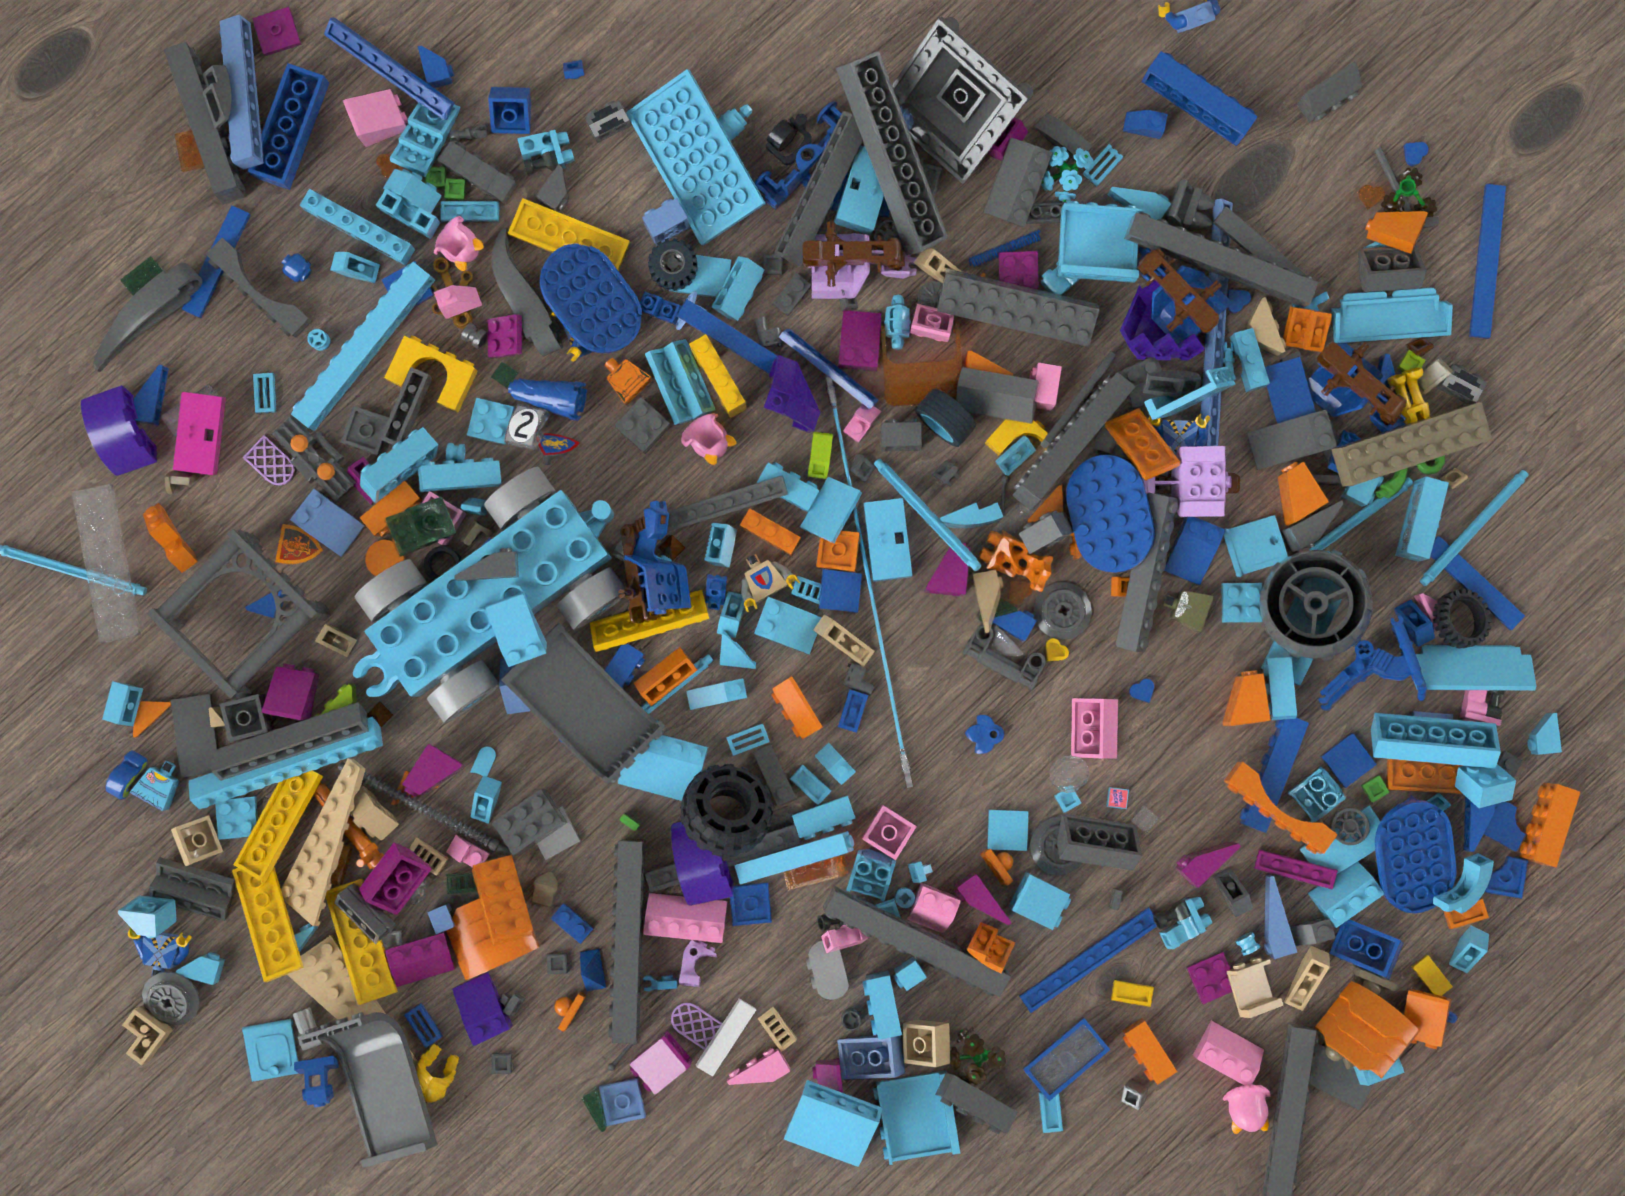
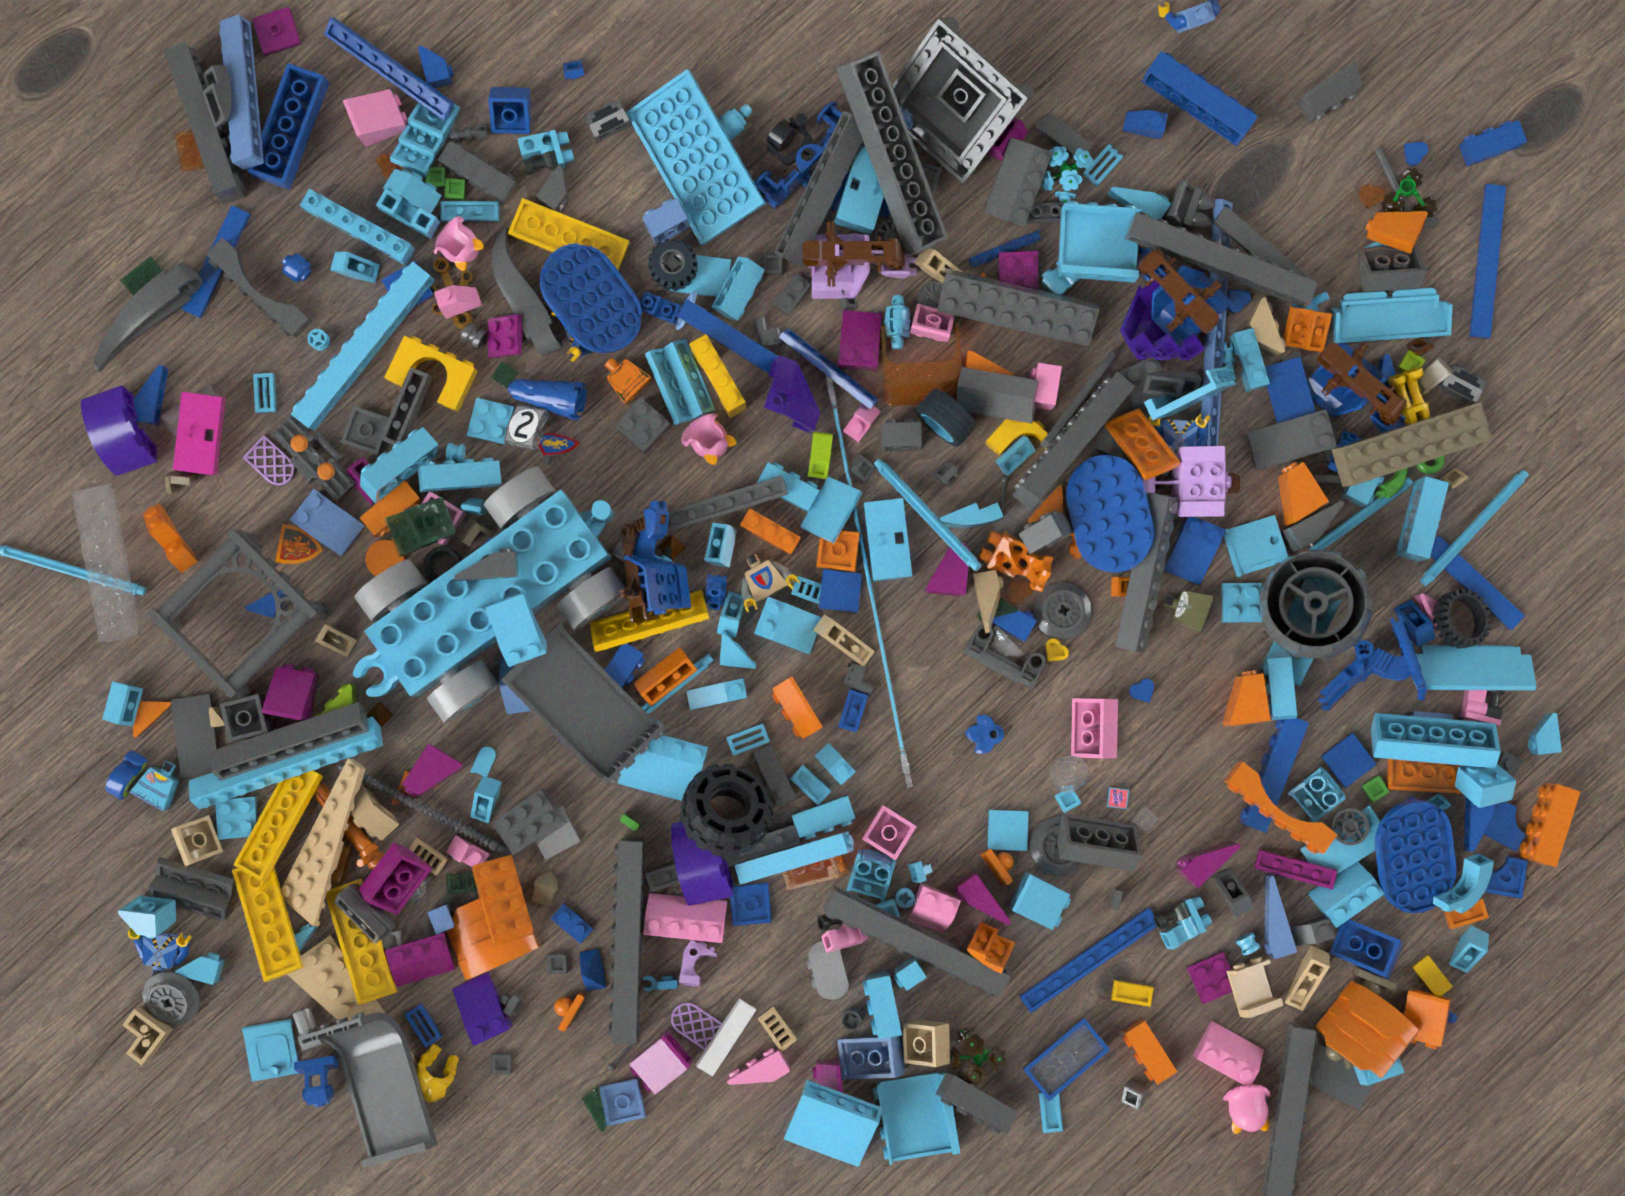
(1492, 142): none -> blue brick

